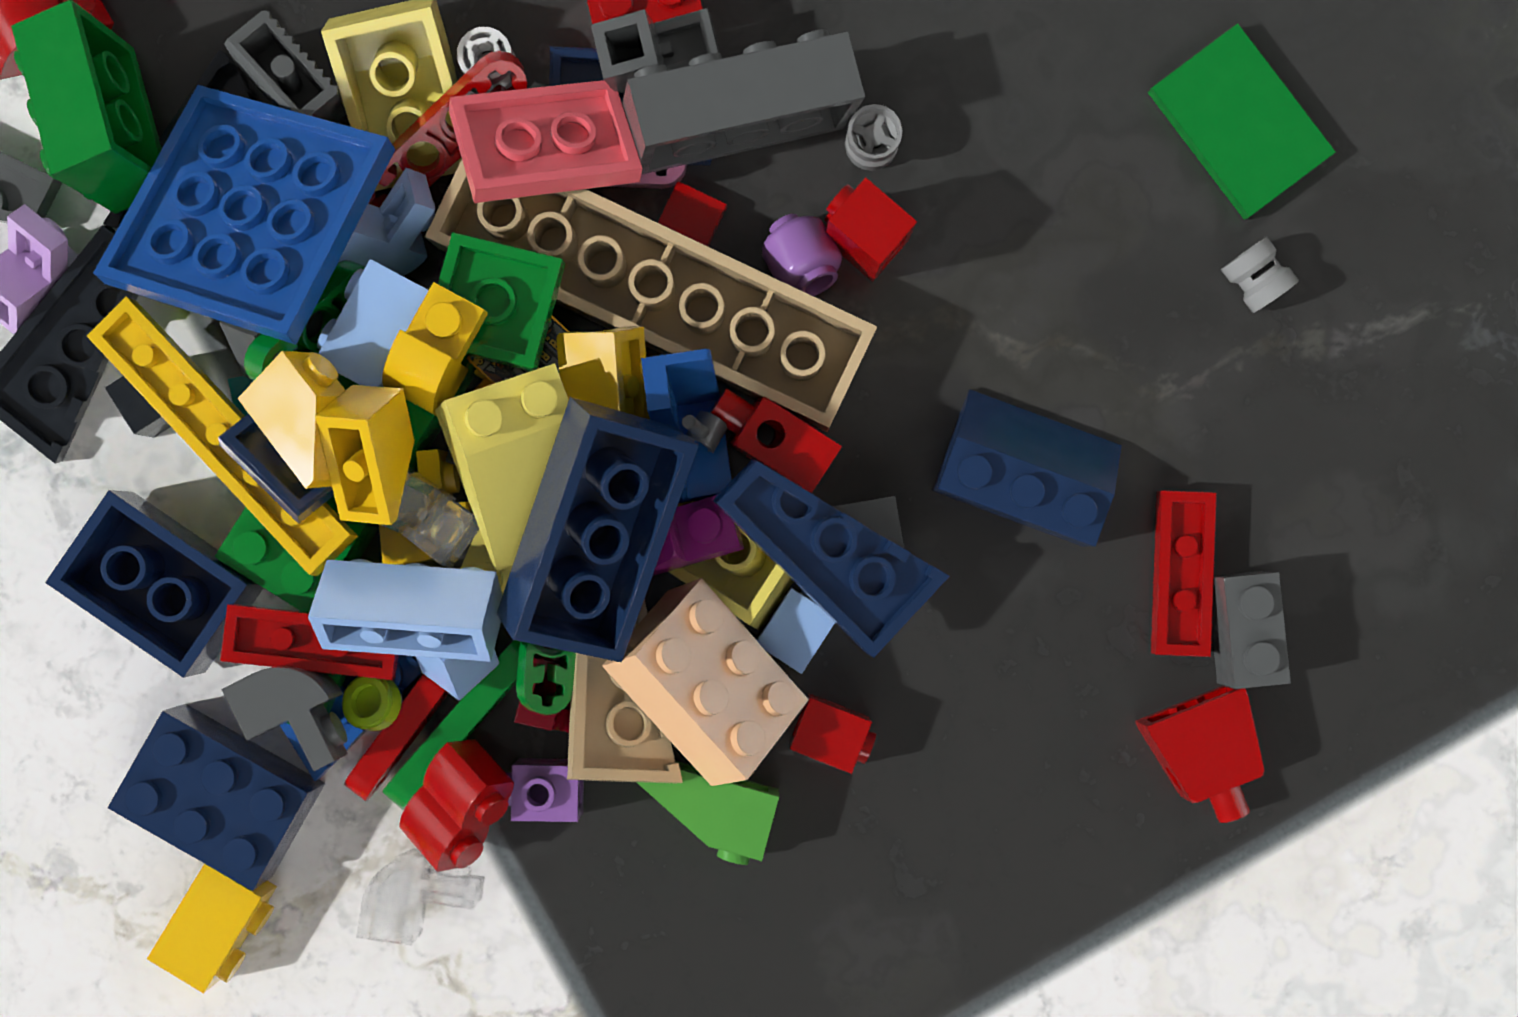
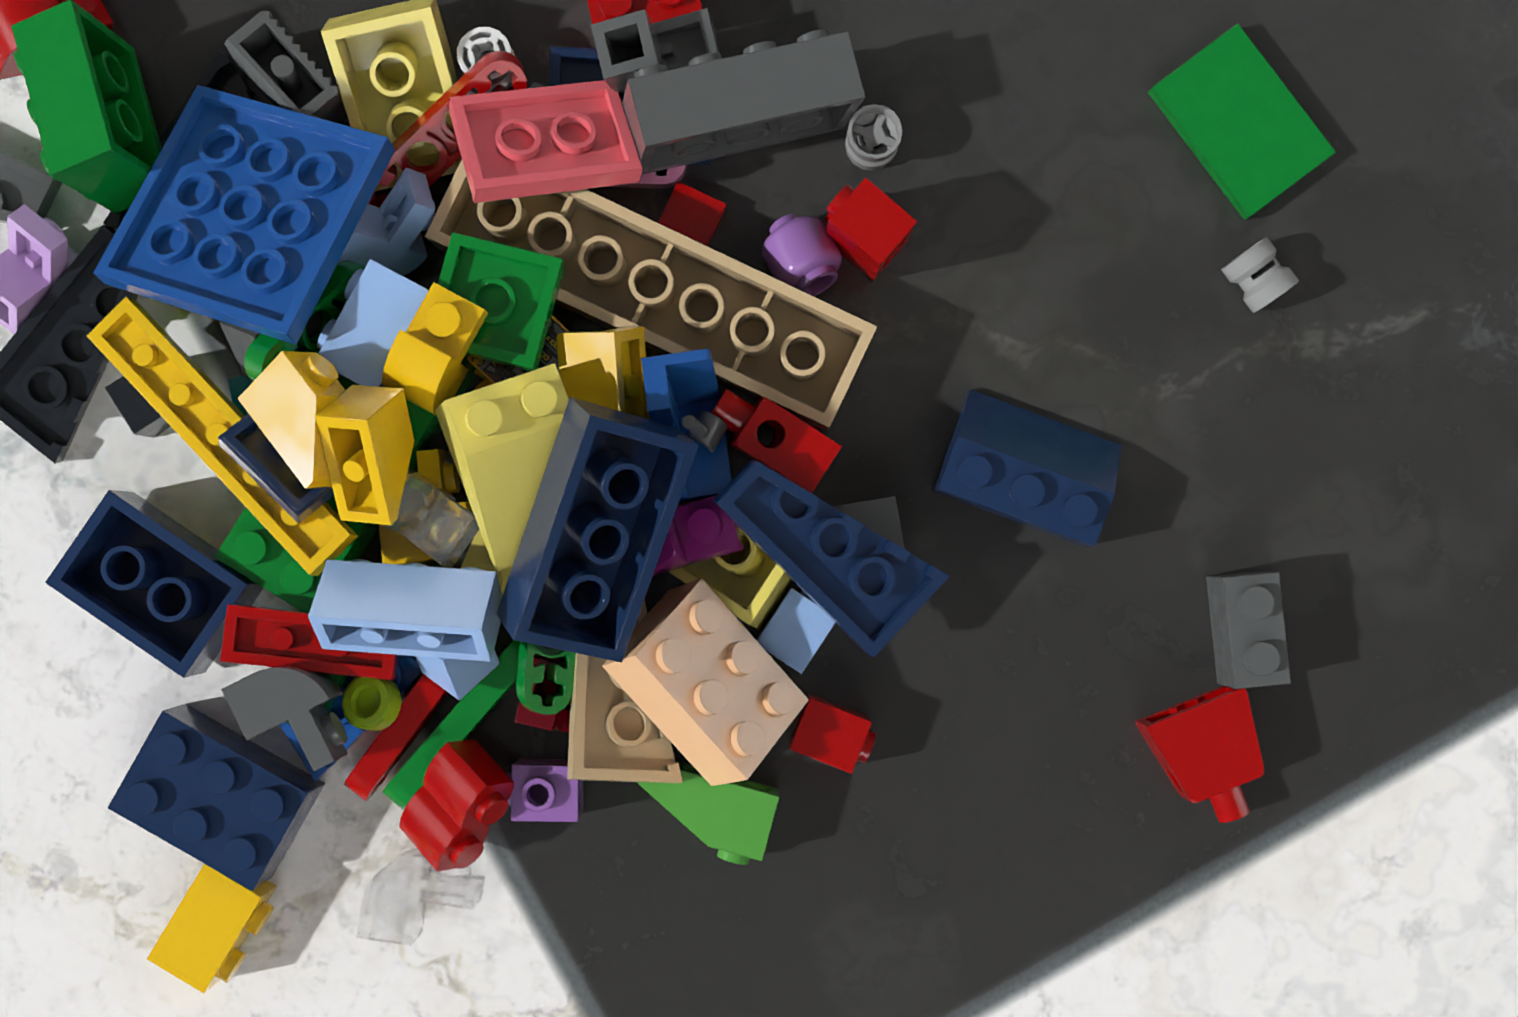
(1183, 573): red plate -> none

